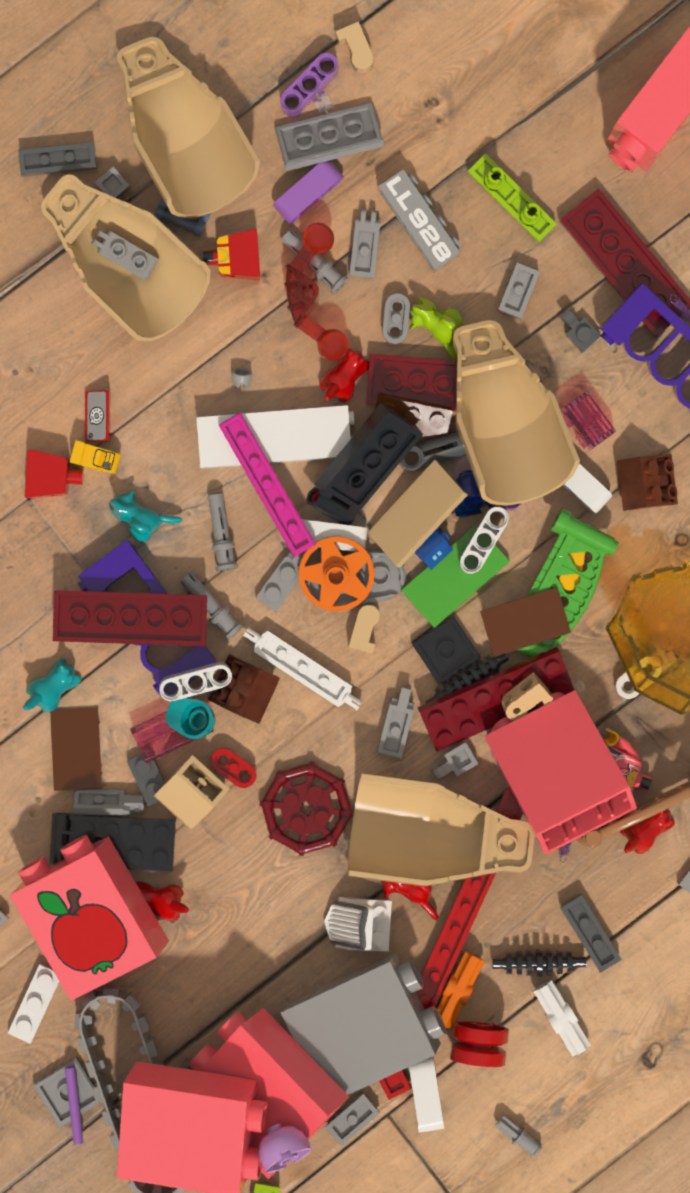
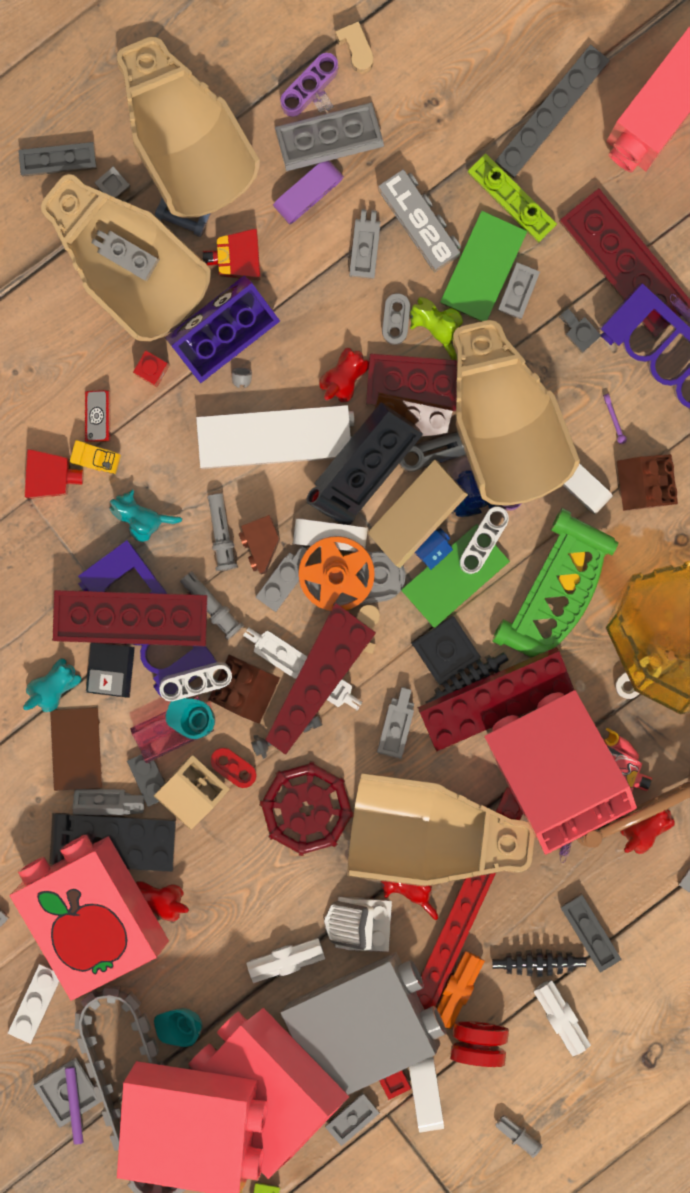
(110, 670): none -> black tile
(151, 369): none -> red brick
(178, 1027): none -> teal piece
(222, 329): none -> dark purple brick
(261, 746): none -> dark grey piece
(262, 541): none -> copper slope
(267, 484): dark pink tile -> none
(281, 1147): lavender cylinder -> none
(285, 960): none -> white piece
(317, 240): clear red piece -> none
(323, 269): light grey pin -> none
(328, 662): none -> dark red wing
(458, 760): light grey plate -> none
(483, 267): none -> bright green tile
(525, 621): reddish brown window -> none
(525, 697): tan leg -> none
(552, 111): none -> dark grey plate
(587, 421): clear pink brick -> none
(621, 439): none -> medium lavender hinge

